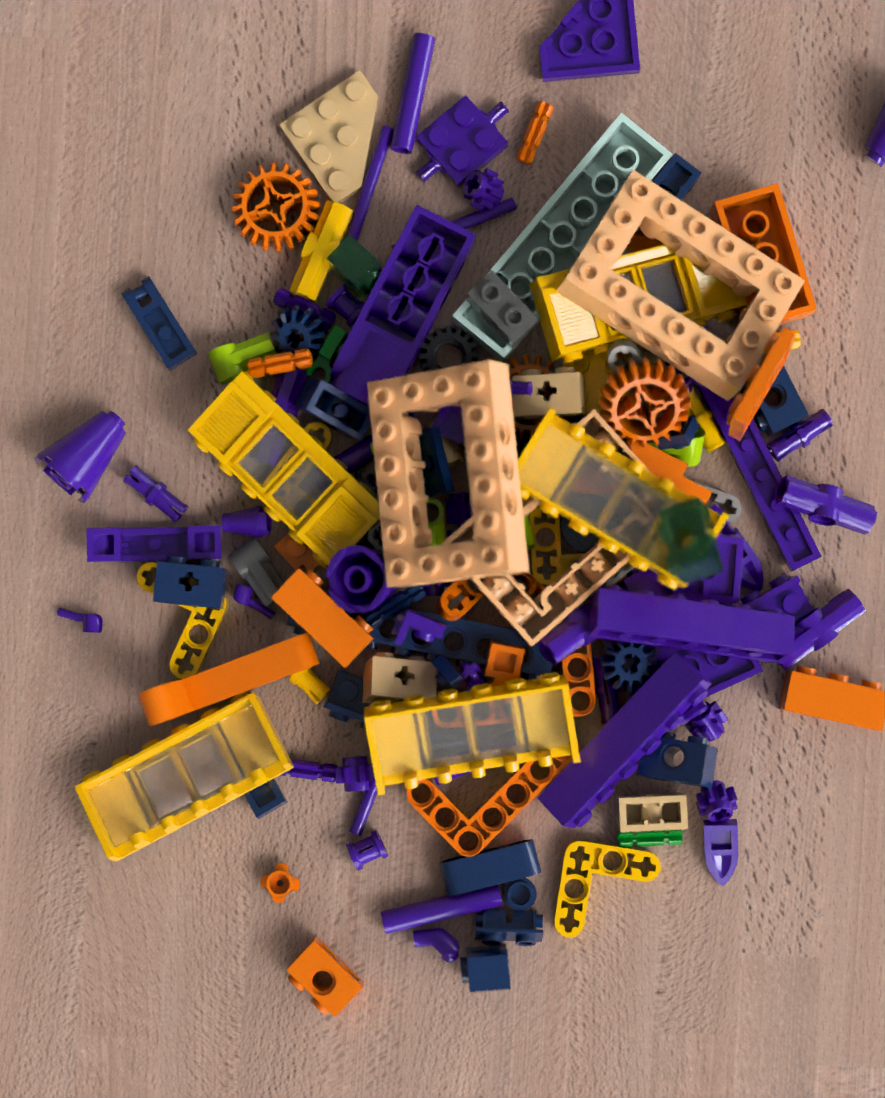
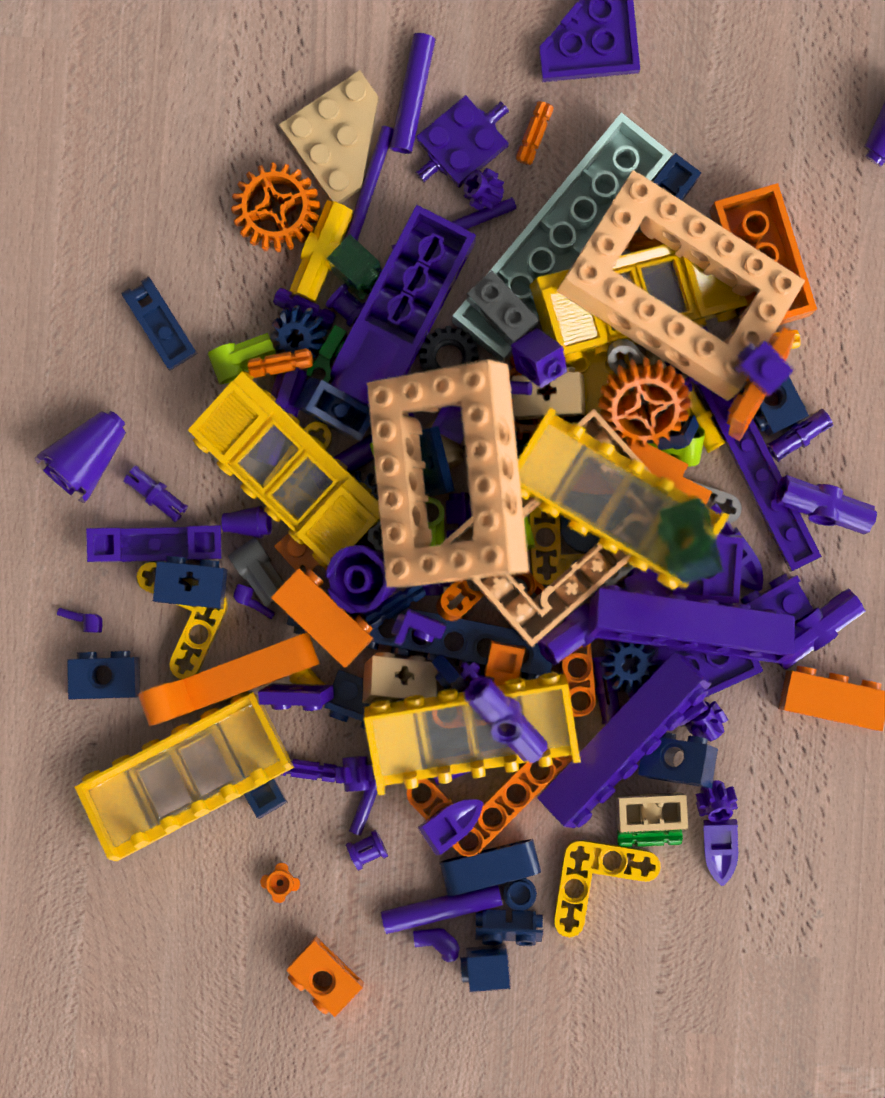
(84, 681): none -> dark blue brick
(284, 696): none -> dark purple plate
(450, 824): none -> dark purple plate
(506, 720): none -> dark purple piece
(539, 358): none -> dark purple brick
(763, 366): none -> dark purple bracket

